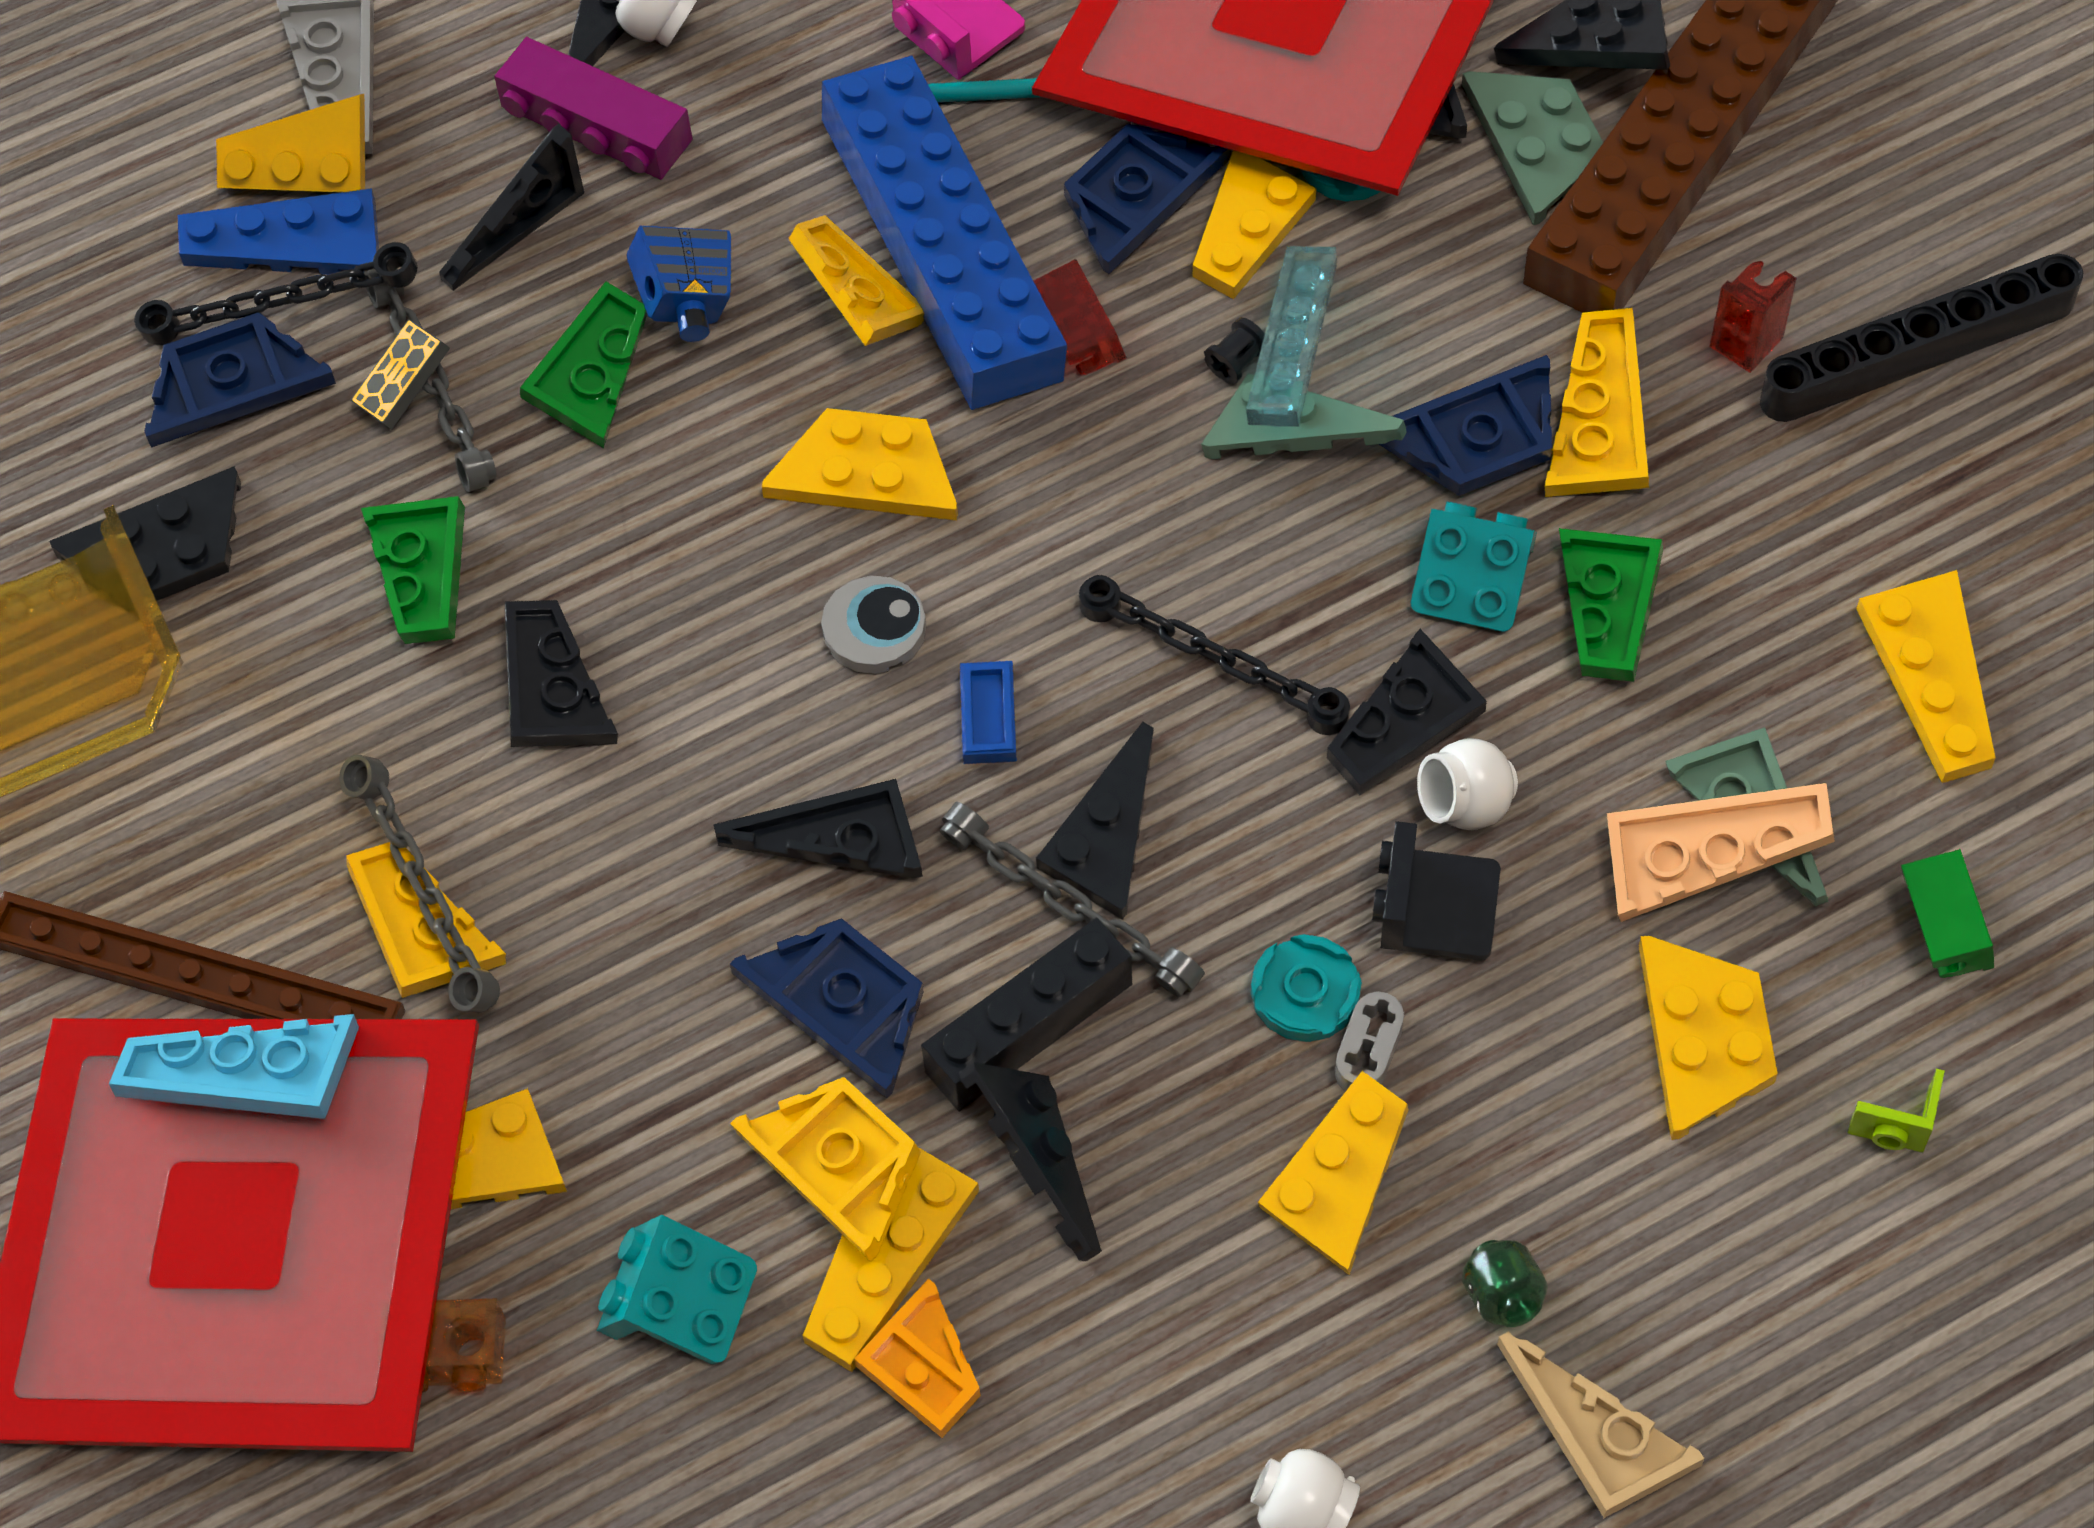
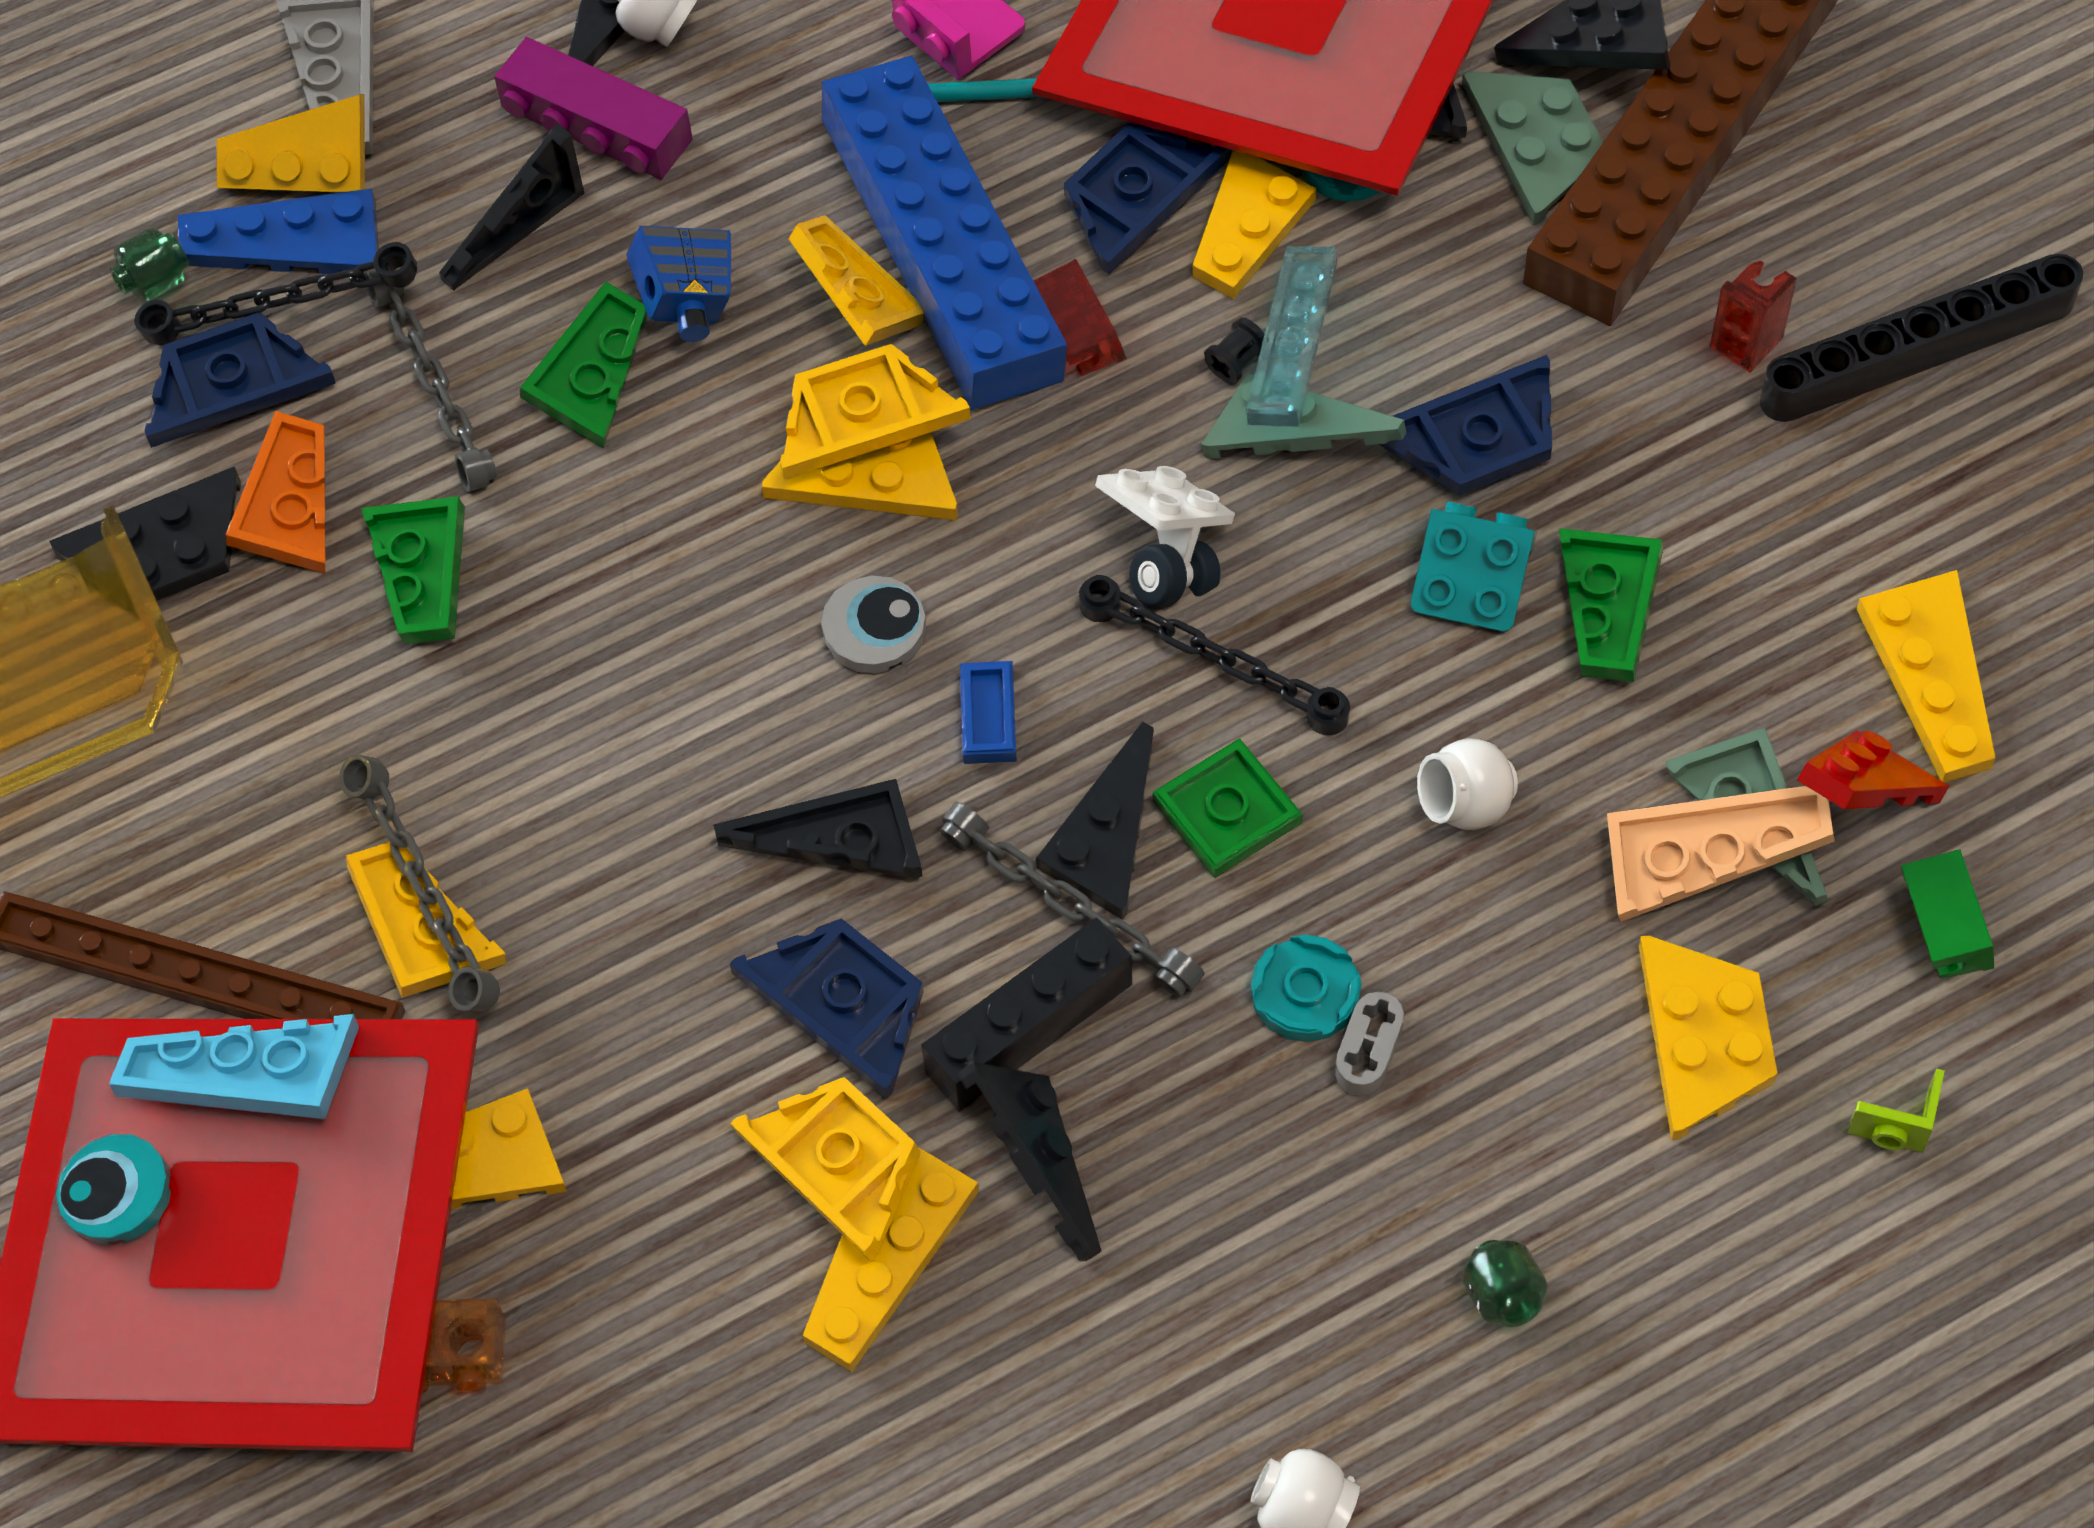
(114, 1189): none -> tile
(149, 264): none -> clear green head
(285, 496): none -> orange wing
(400, 374): dark grey tile -> none
(547, 682): black wing -> none
(677, 1289): teal bracket -> none
(862, 408): none -> yellow wing
(922, 1362): light orange wing -> none
(1177, 512): none -> white plate
(1227, 807): none -> green tile
(1335, 1175): yellow wing -> none
(1407, 714): black wing -> none
(1435, 899): black bracket -> none
(1602, 417): yellow wing -> none
(1607, 1445): tan wing -> none
(1865, 772): none -> red wing

